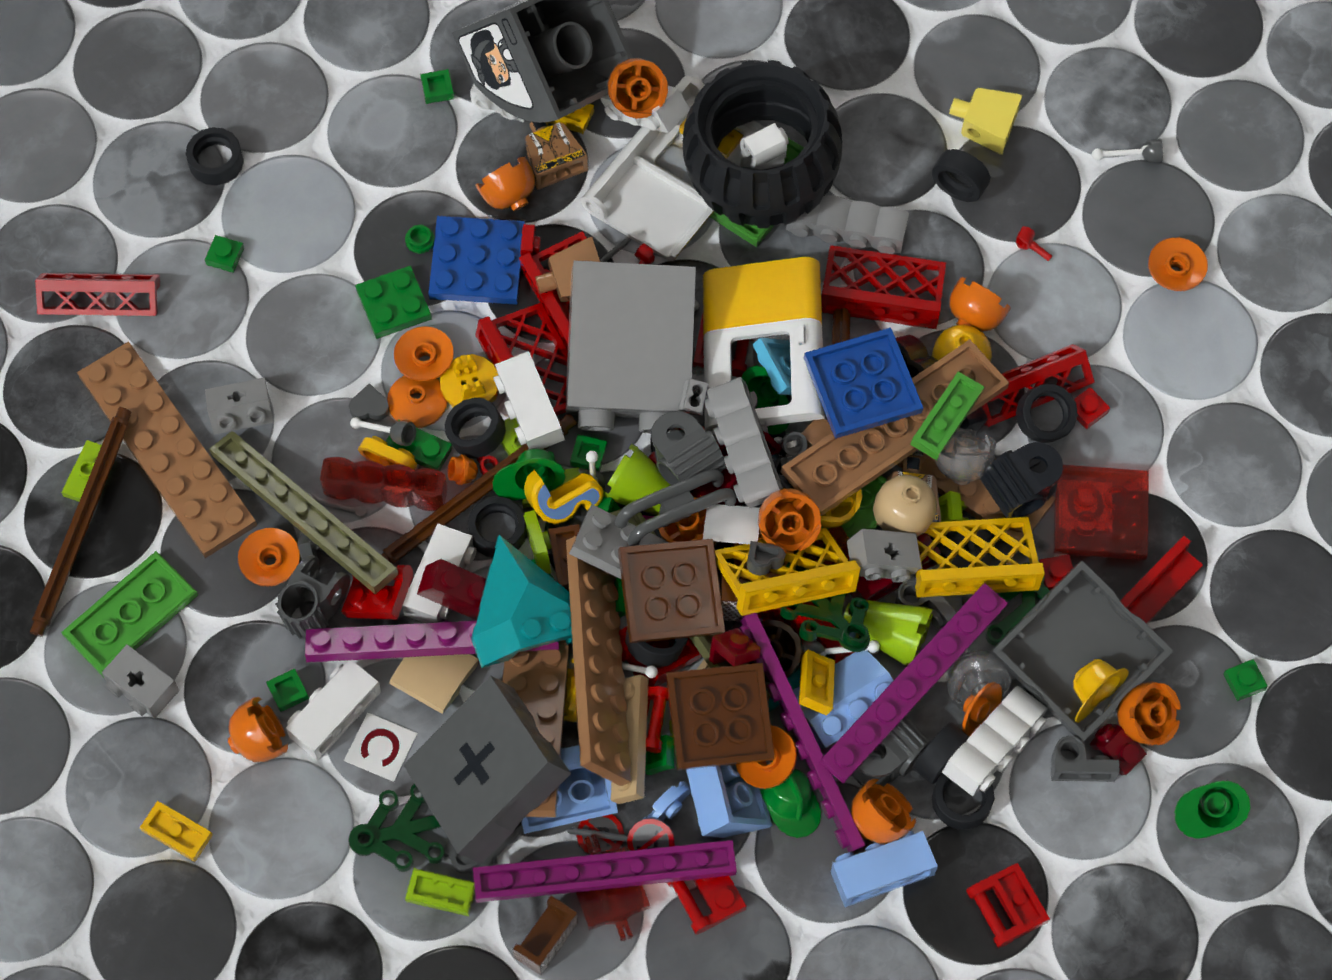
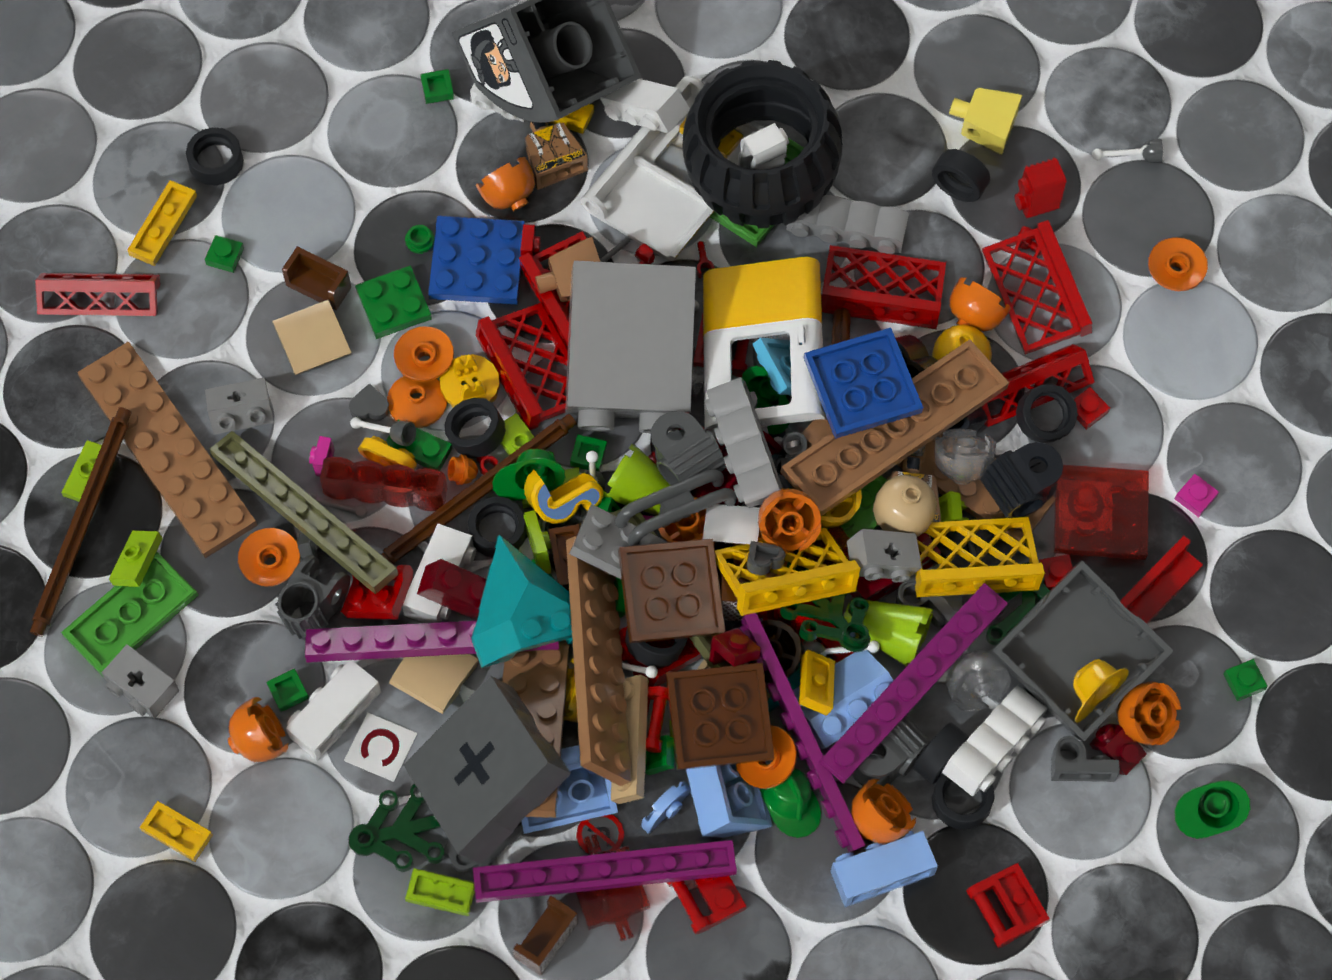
(135, 558): none -> lime plate
(162, 223): none -> yellow plate
(311, 337): none -> tan slope
(316, 277): none -> reddish brown panel
(318, 453): none -> dark pink plate
(528, 402): white brick -> none
(637, 87): orange cylinder -> none
(644, 834): dark grey piece -> none
(688, 393): light grey piece -> none
(703, 260): none -> red hand
(947, 415): bright green plate -> none
(980, 706): orange dish -> none
(1040, 188): none -> red brick
(1063, 285): none -> red fence
(1196, 495): none -> dark pink plate

